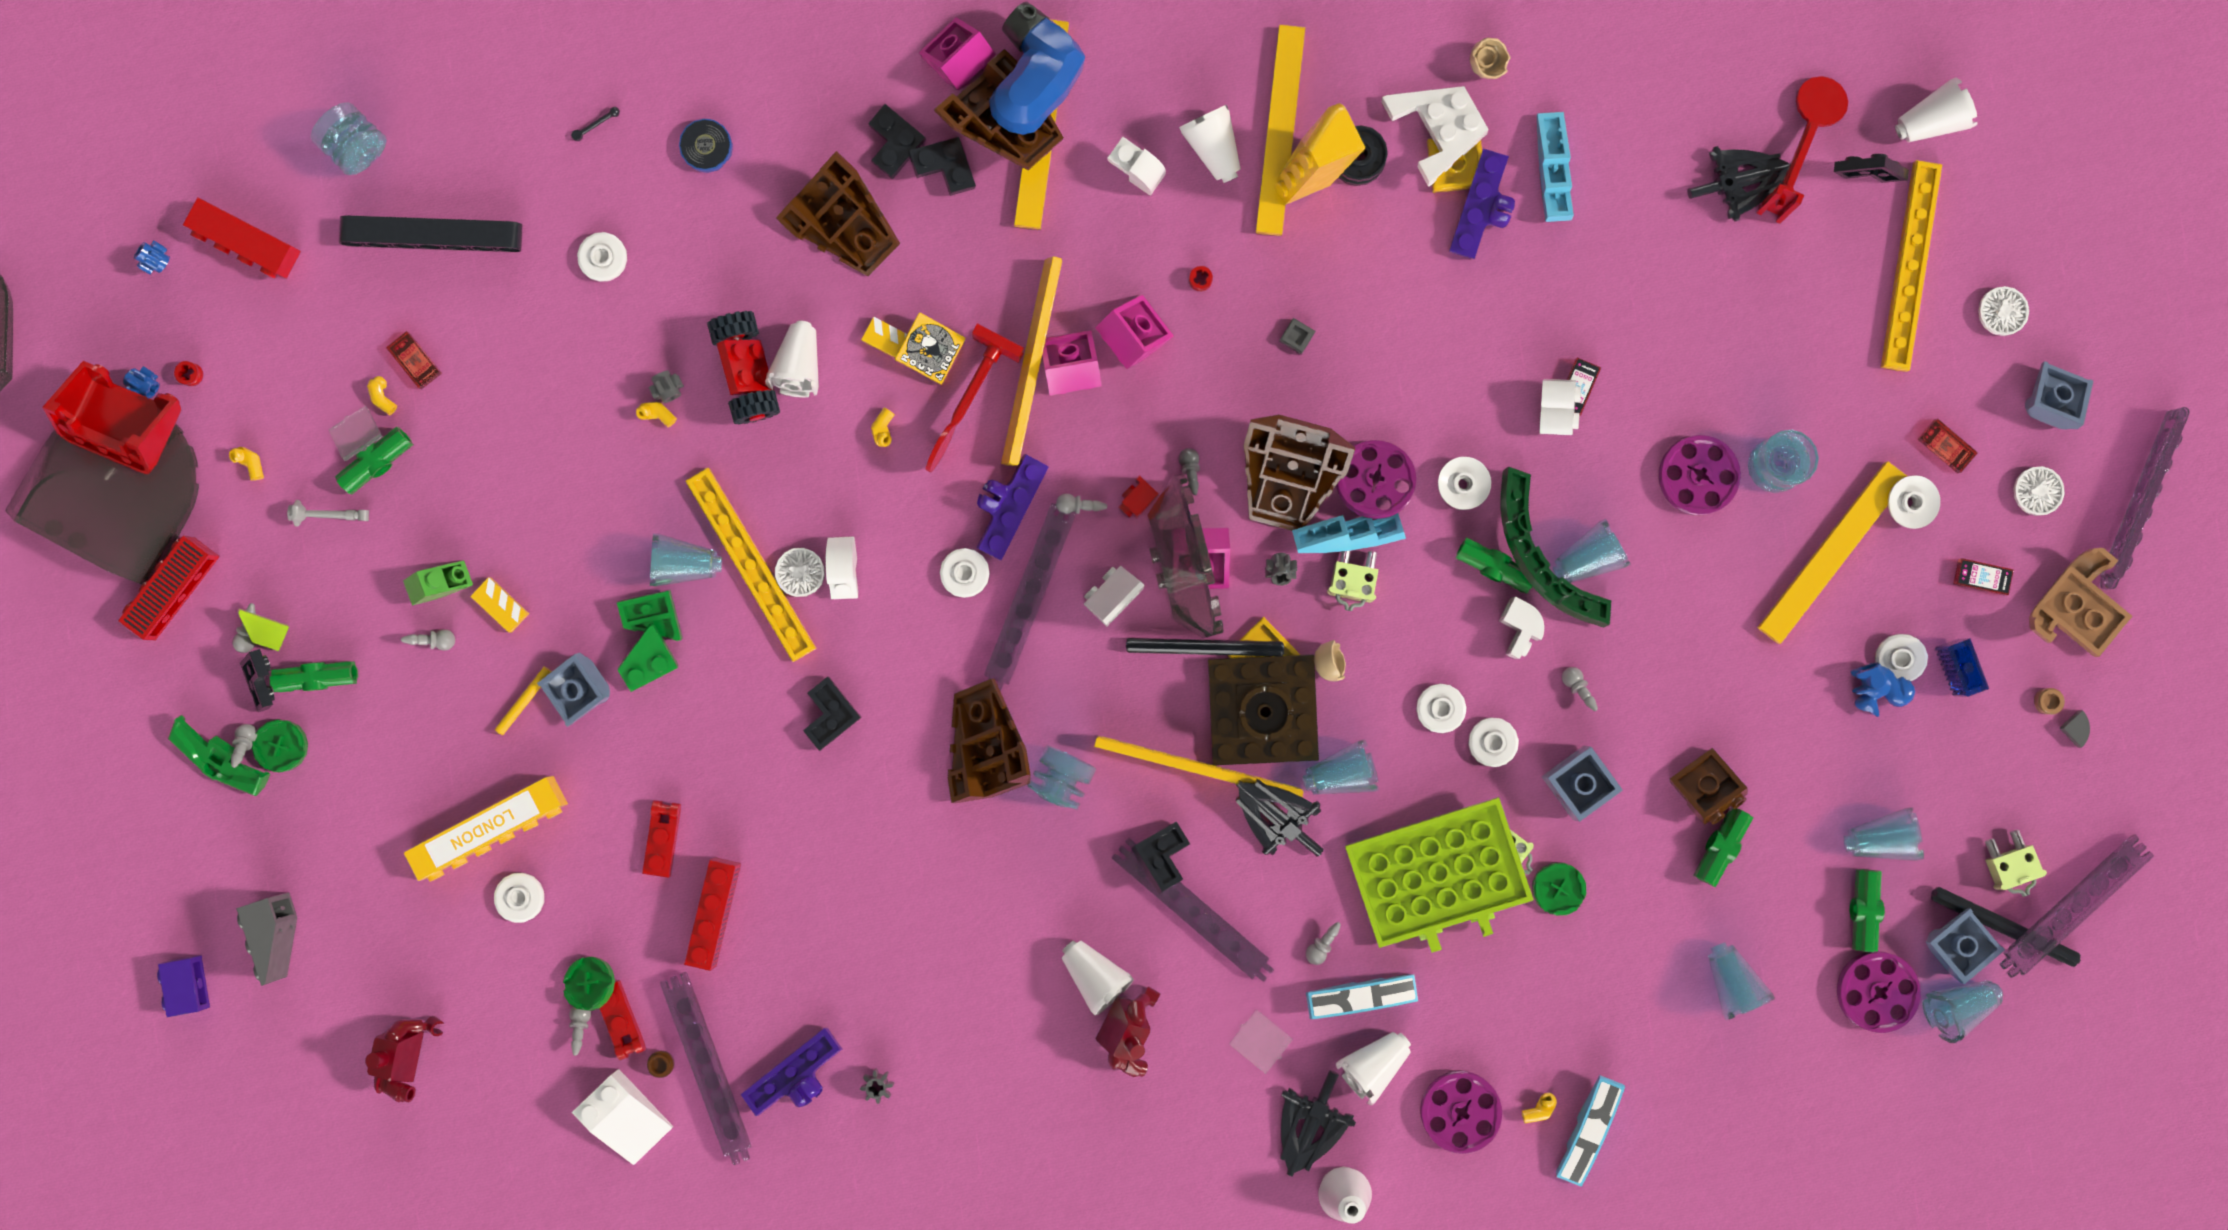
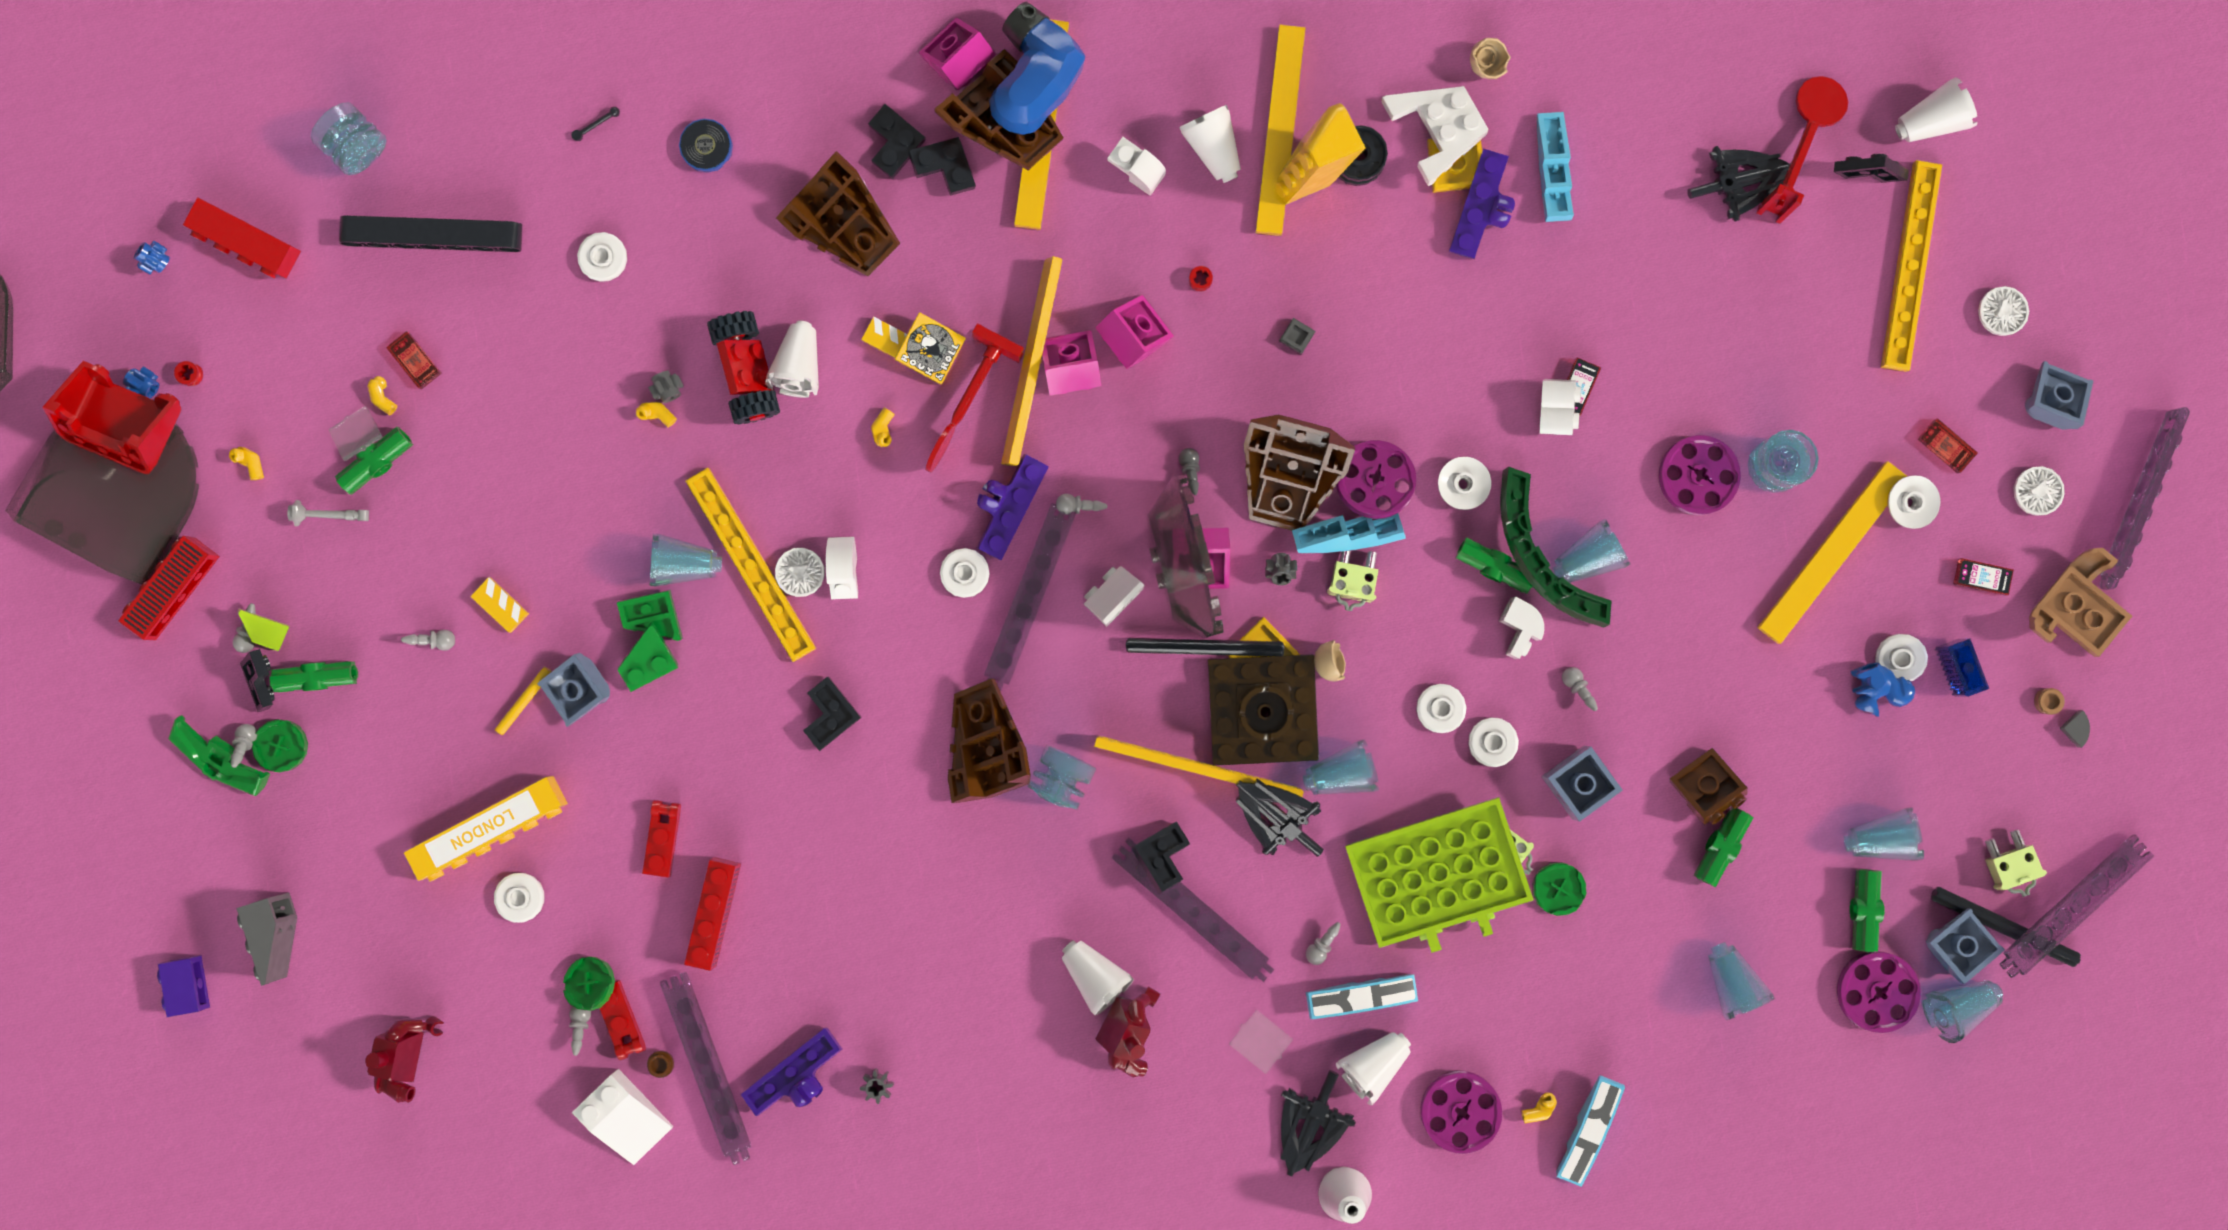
(437, 582): bright green slope -> none
(1137, 498): red brick -> none

